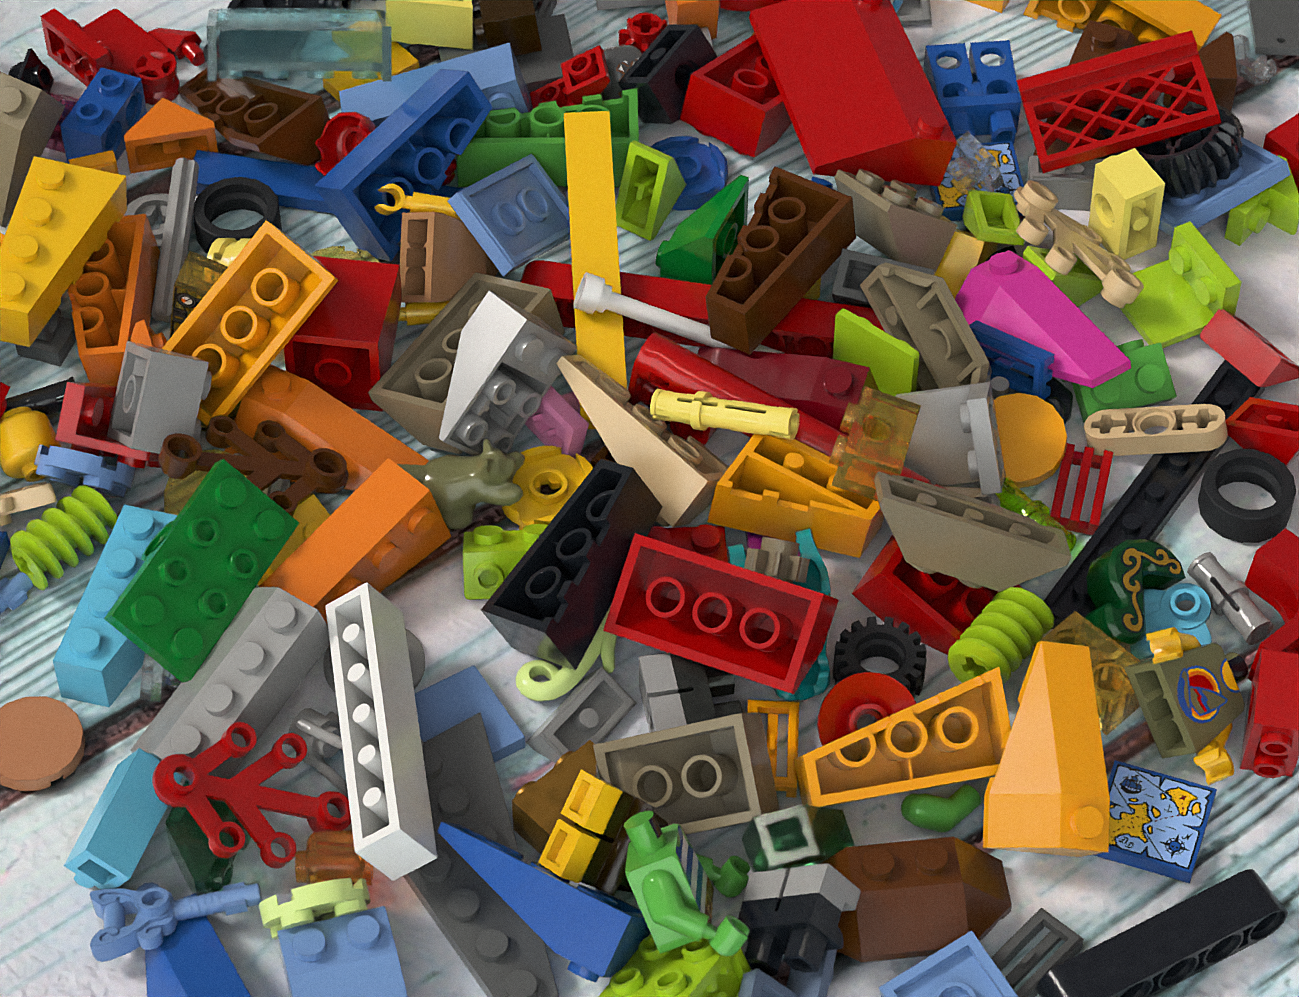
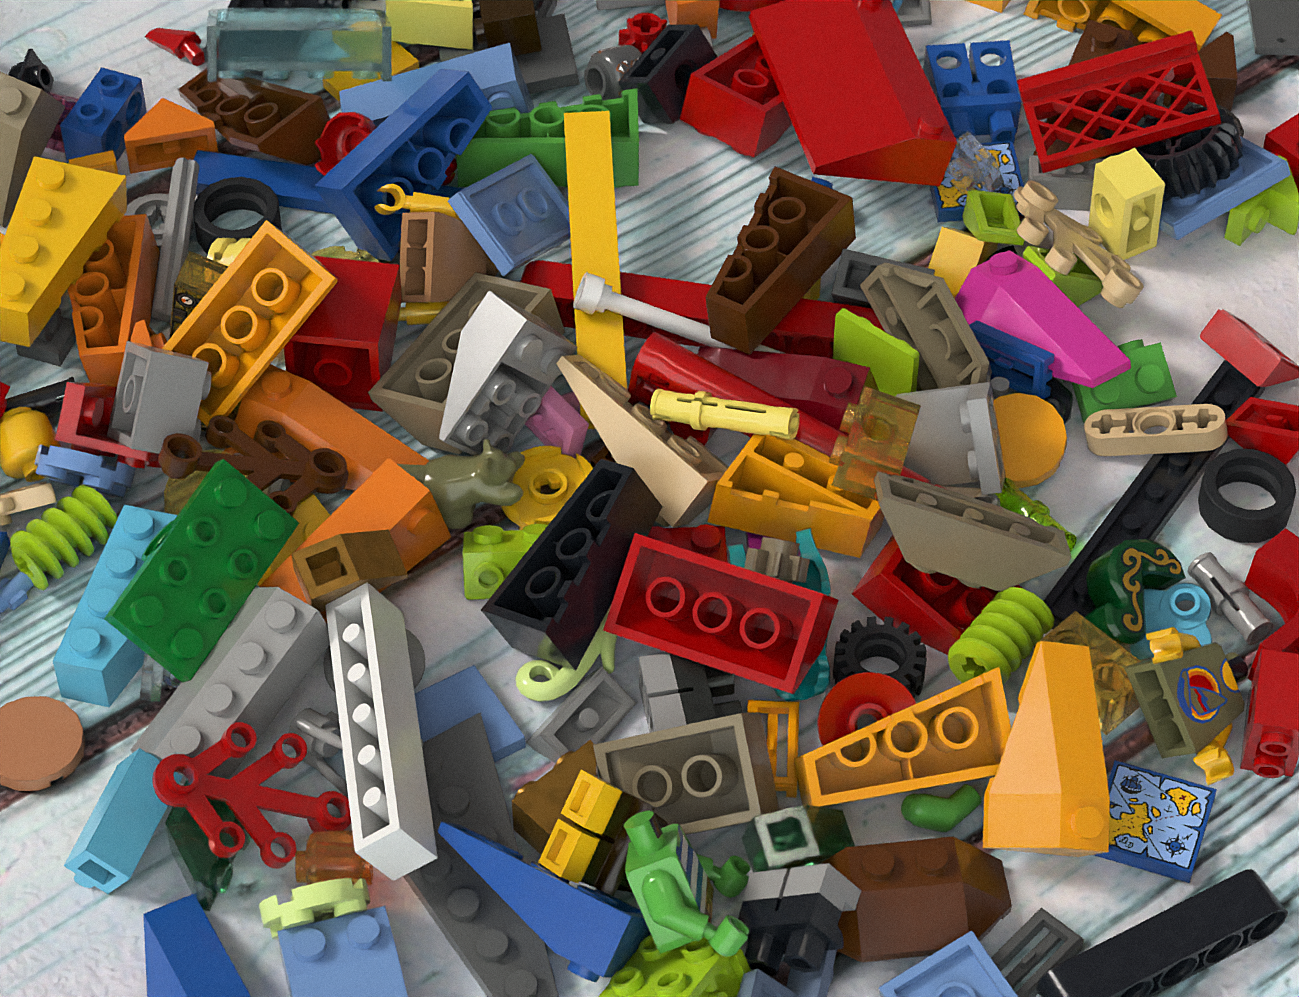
(105, 42): red bracket -> none
(157, 914): medium blue piece -> none
(158, 75): red wheel -> none
(345, 563): none -> pearl gold slope
(582, 76): red slope -> none
(647, 190): lime slope -> none
(701, 168): blue tile -> none
(706, 236): green slope -> none
(895, 220): dark tan slope -> none
(1086, 461): red tile -> none
(1183, 290): lime bracket -> none
(1254, 71): clear arm -> none

